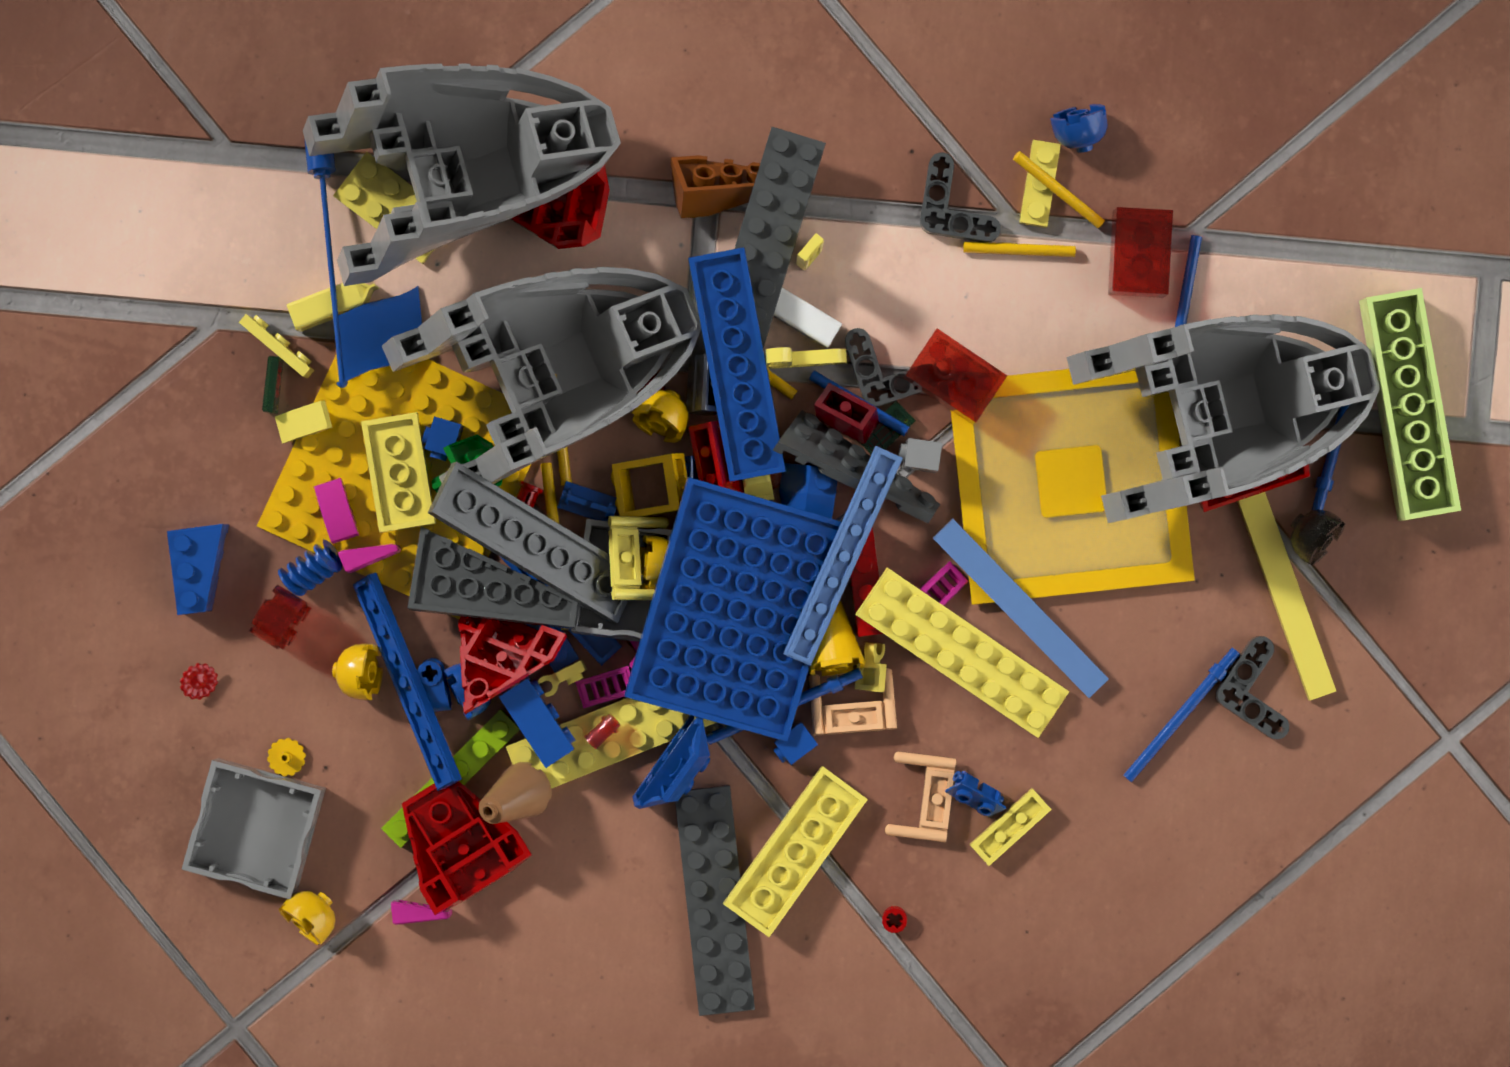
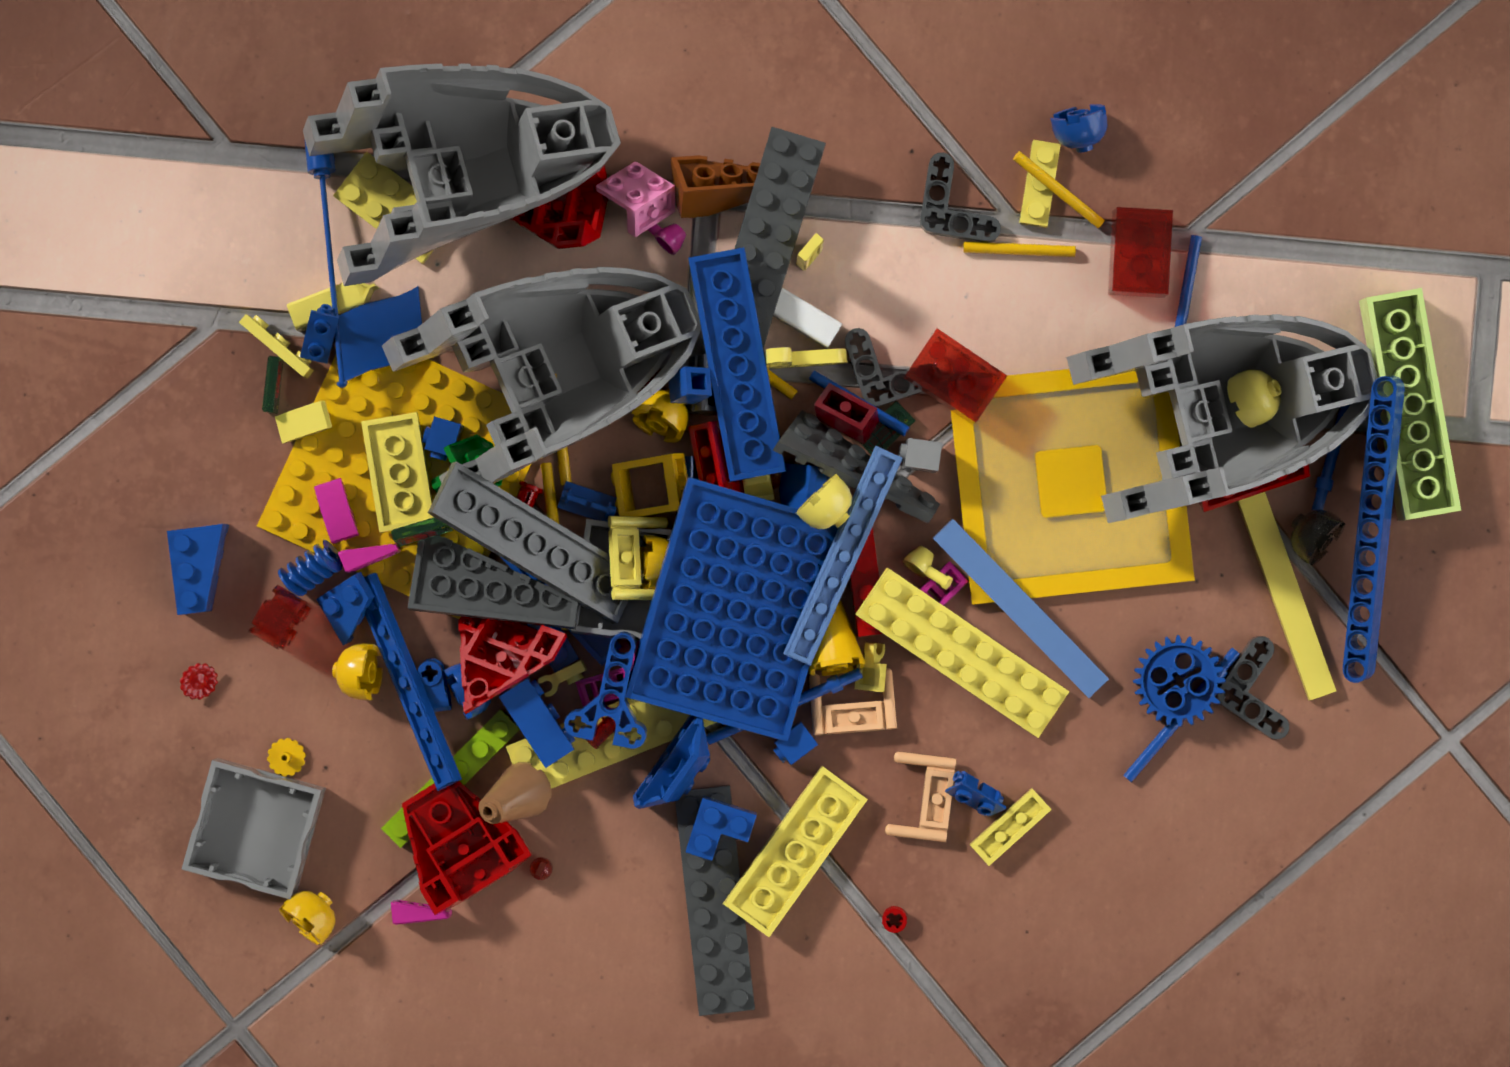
(319, 334): none -> blue hinge
(347, 605): none -> blue wing
(419, 531): none -> clear green tile
(546, 872): none -> clear red hinge
(623, 714): none -> blue beam
(642, 194): none -> bright pink bracket
(669, 238): none -> dark pink bar
(690, 385): none -> blue brick
(716, 819): none -> blue brick
(827, 505): none -> light yellow cylinder
(920, 563): none -> light yellow bar
(1192, 703): none -> blue gear
(1255, 396): none -> light yellow cylinder
(1382, 518): none -> blue beam

